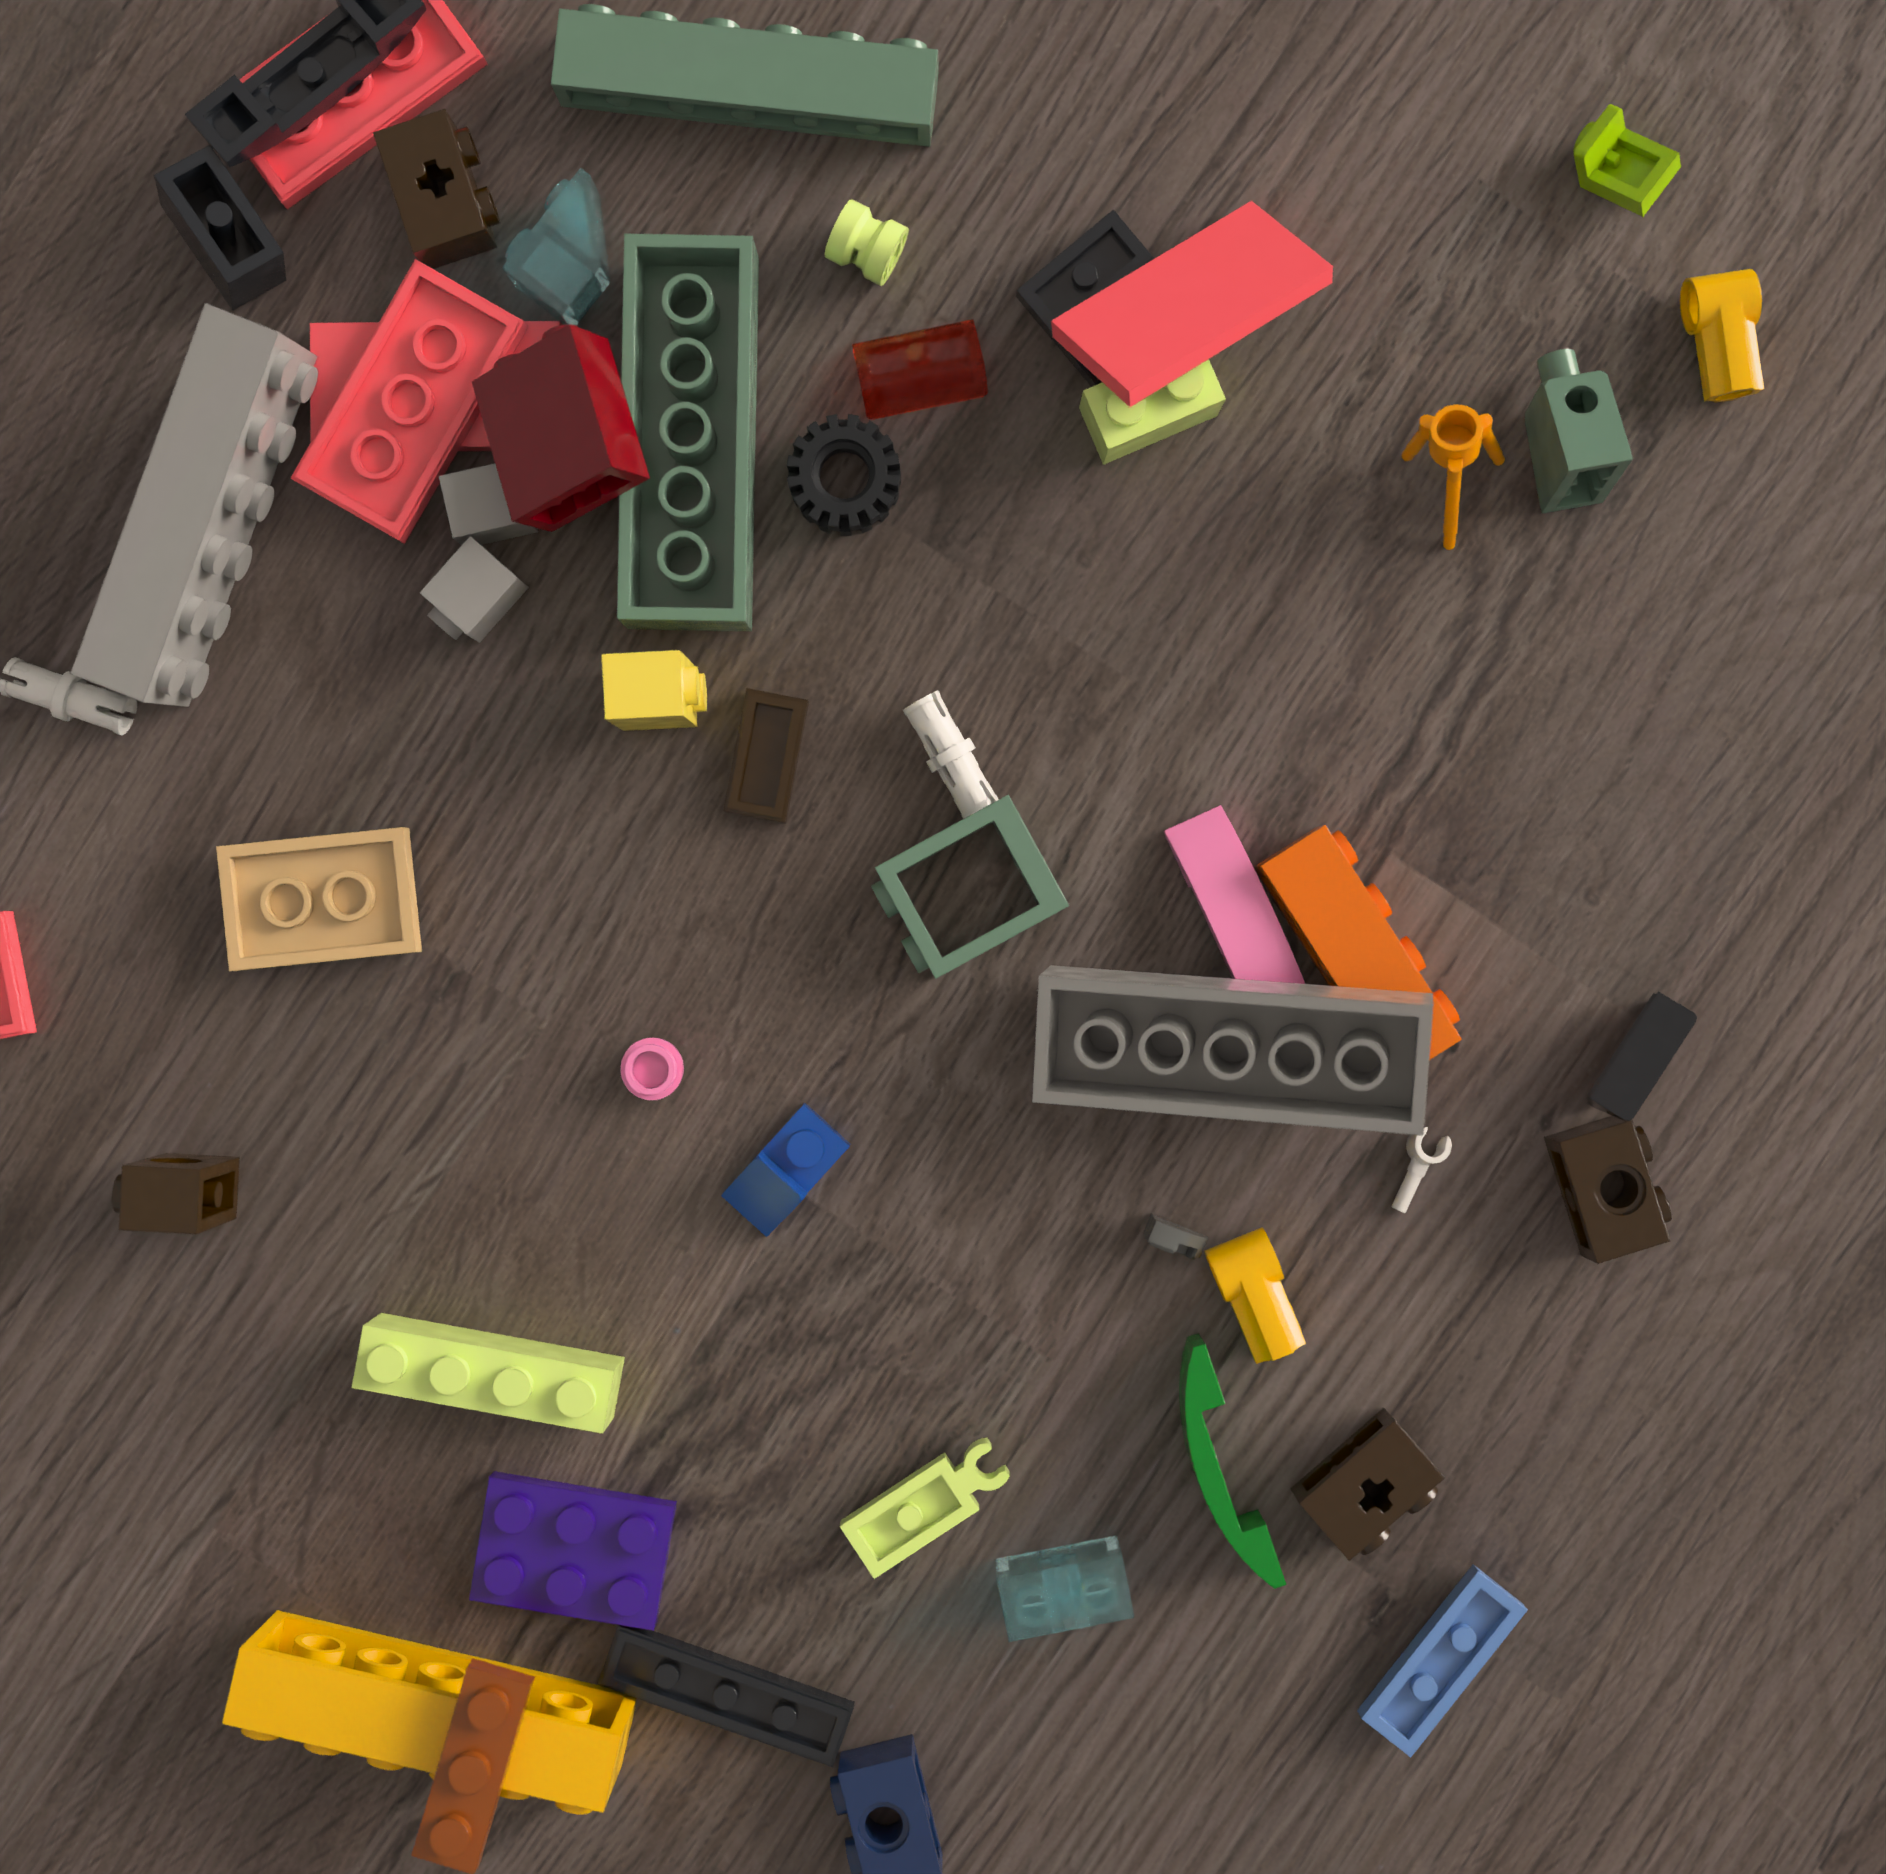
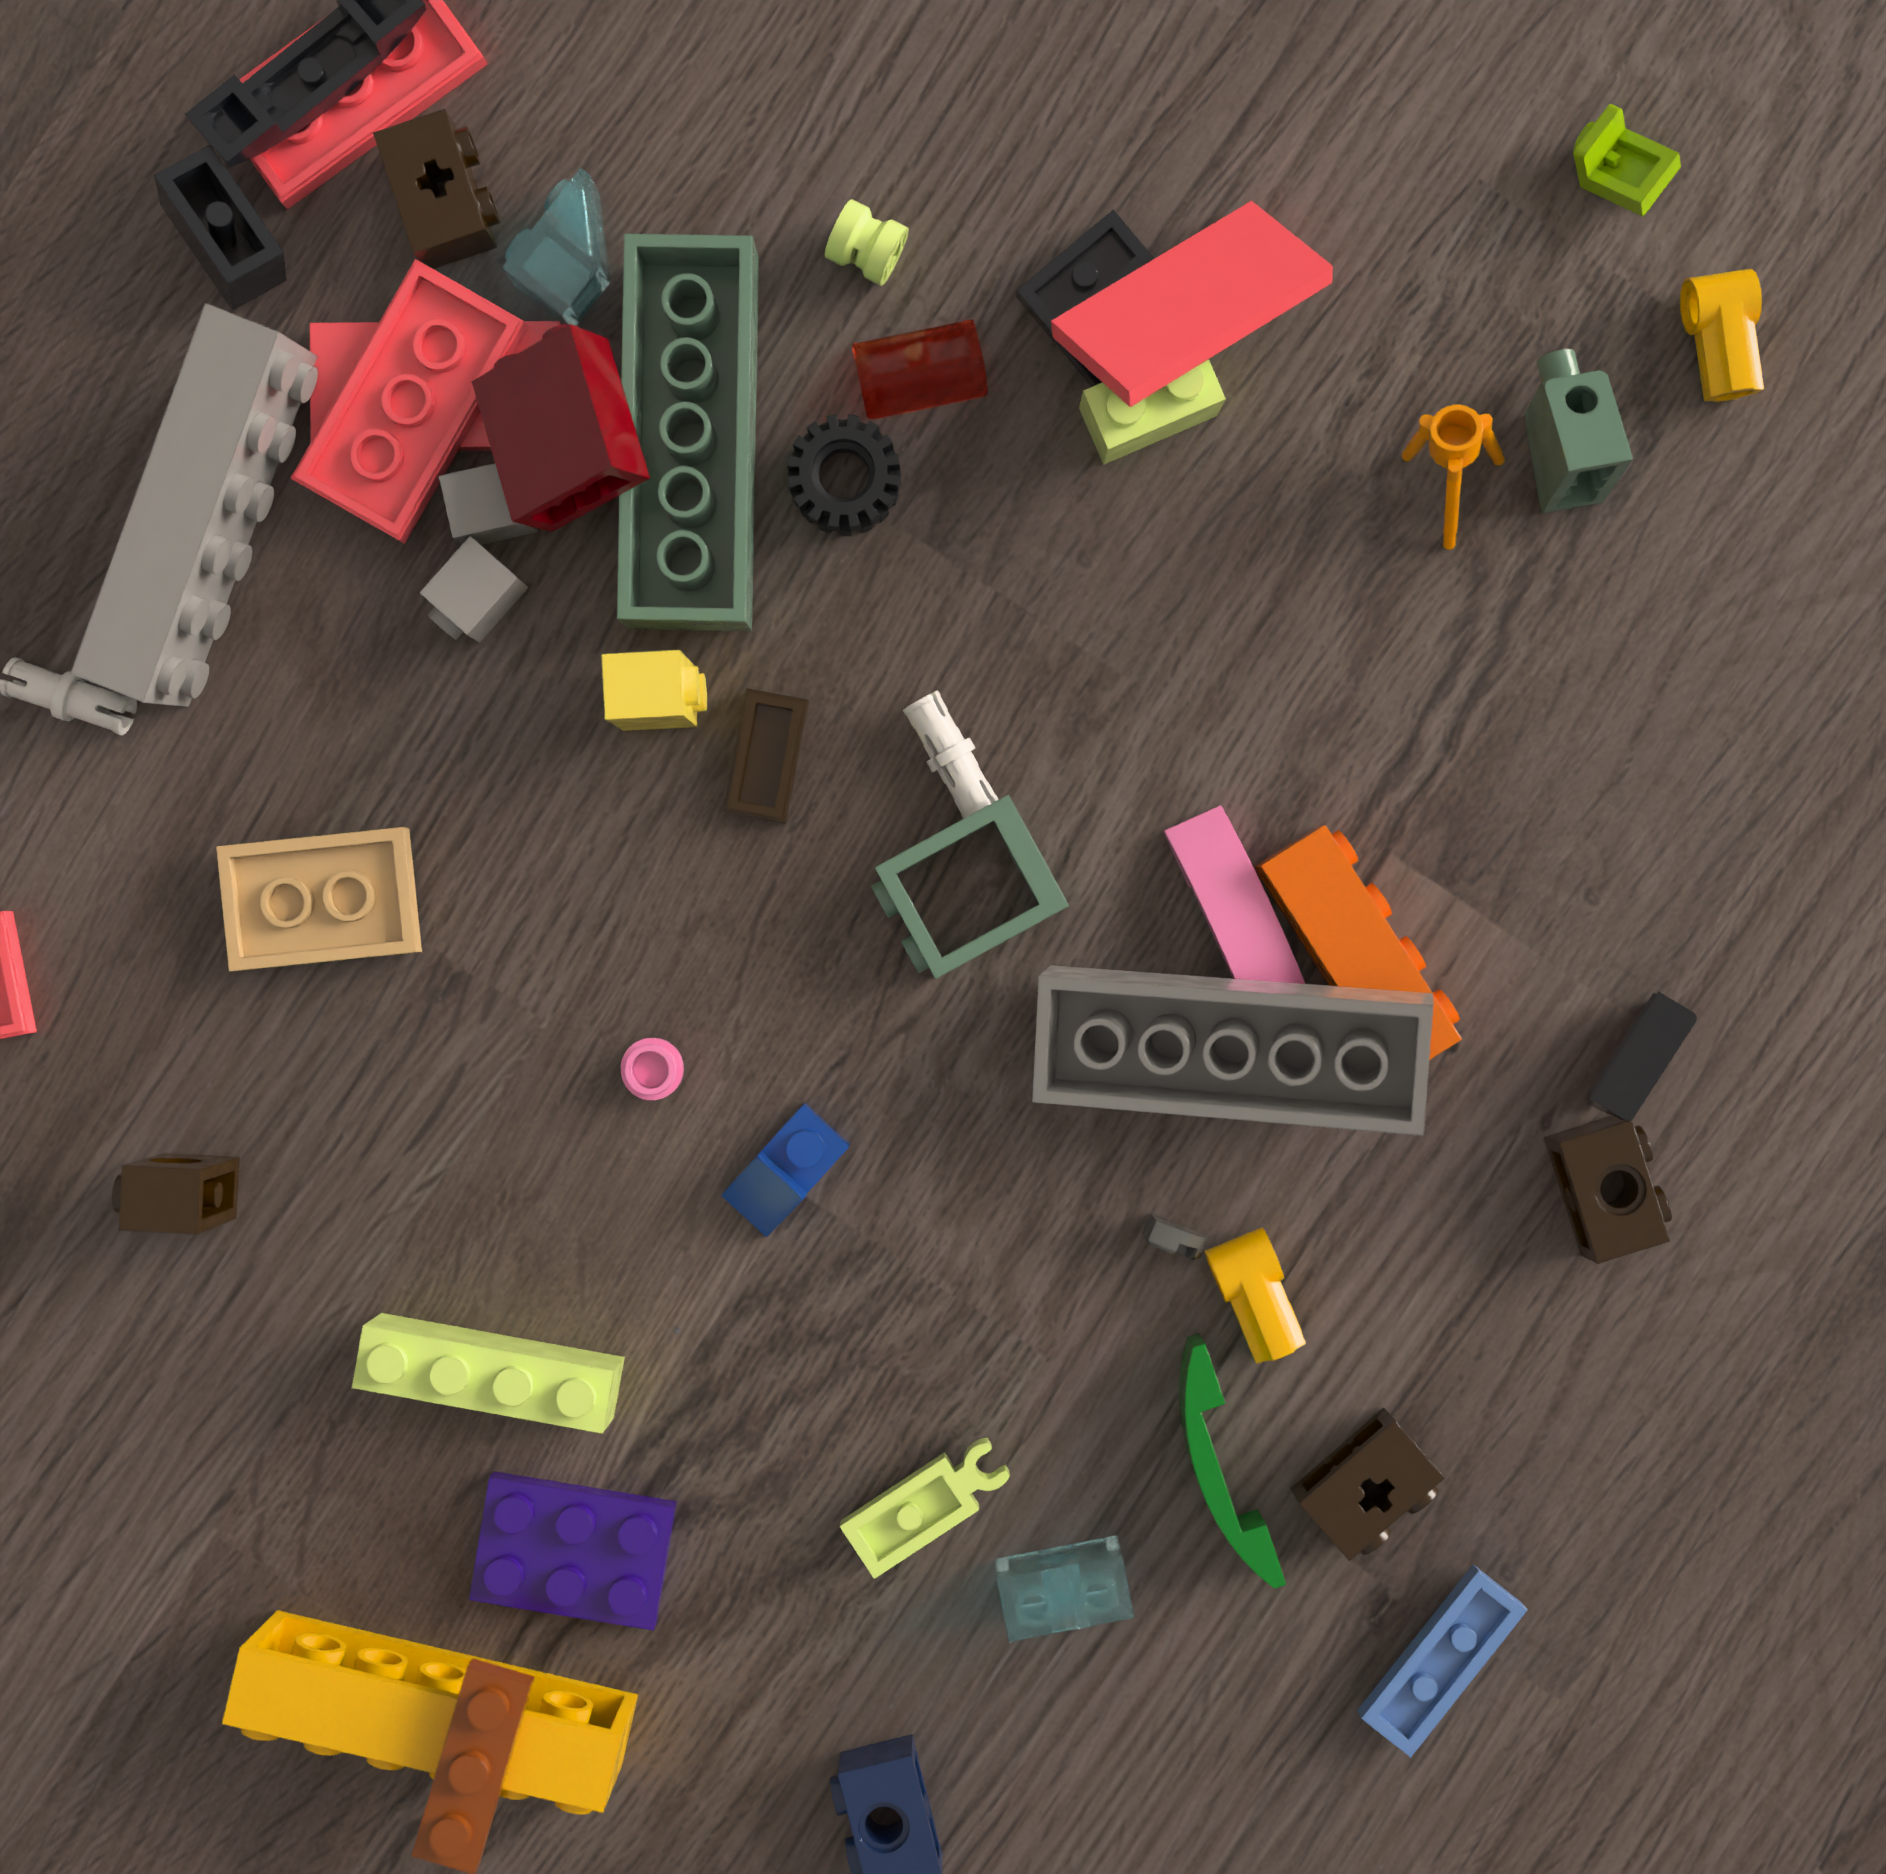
(727, 1693): black tile -> none
(745, 75): sand green brick -> none
(1418, 1167): white hand -> none

